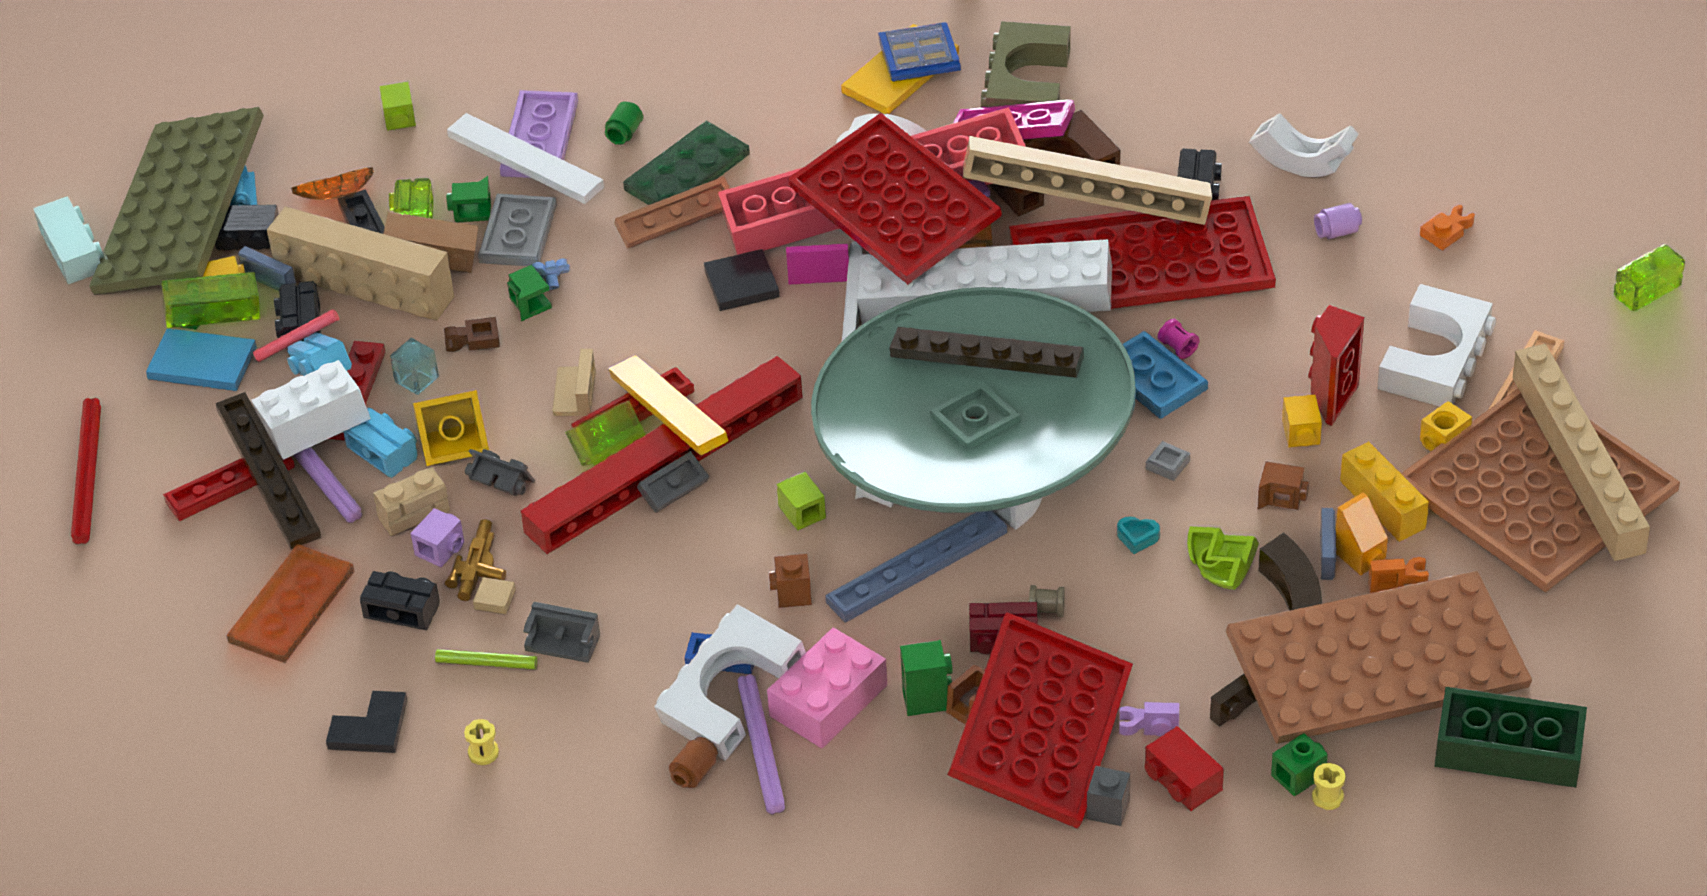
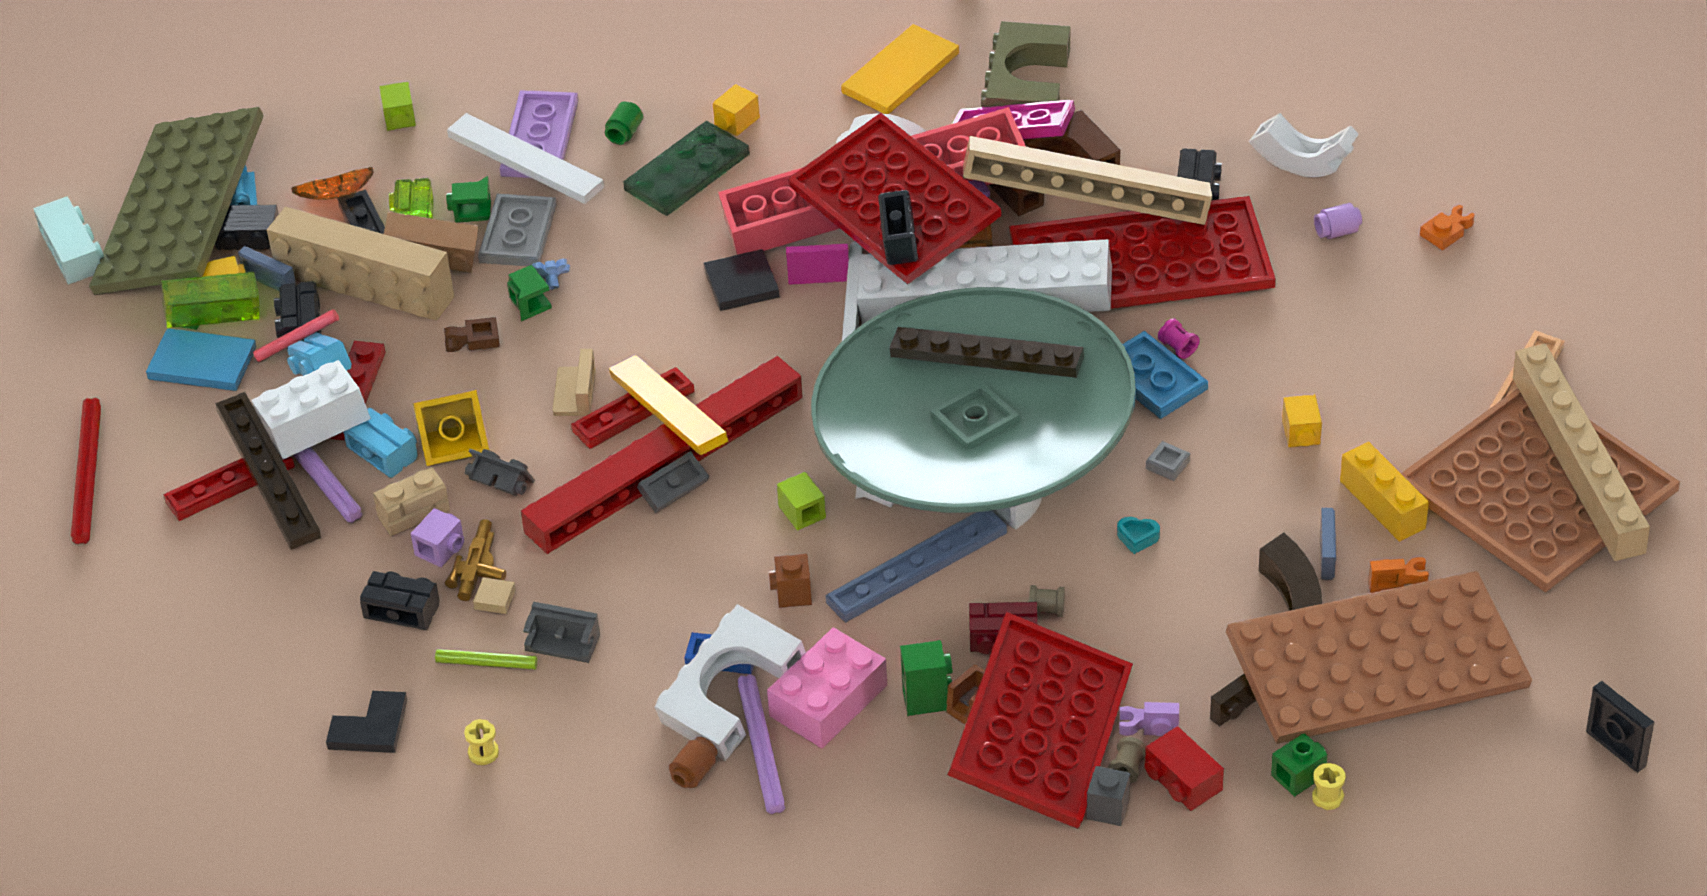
(290, 603): clear orange tile -> none
(414, 366): clear light blue brick -> none
(605, 433): clear neon green brick -> none
(671, 213): nougat plate -> none
(736, 110): none -> yellow brick
(897, 227): none -> black brick
(919, 51): clear piece -> none
(1129, 755): none -> dark tan bush
(1221, 557): lime brick -> none
(1282, 486): dark orange window -> none
(1335, 360): red slope -> none
(1359, 534): light orange slope -> none
(1442, 376): white arch -> none
(1443, 425): yellow brick -> none
(1510, 737): dark green brick -> none
(1619, 726): none -> black tile
(1649, 277): clear neon green brick -> none

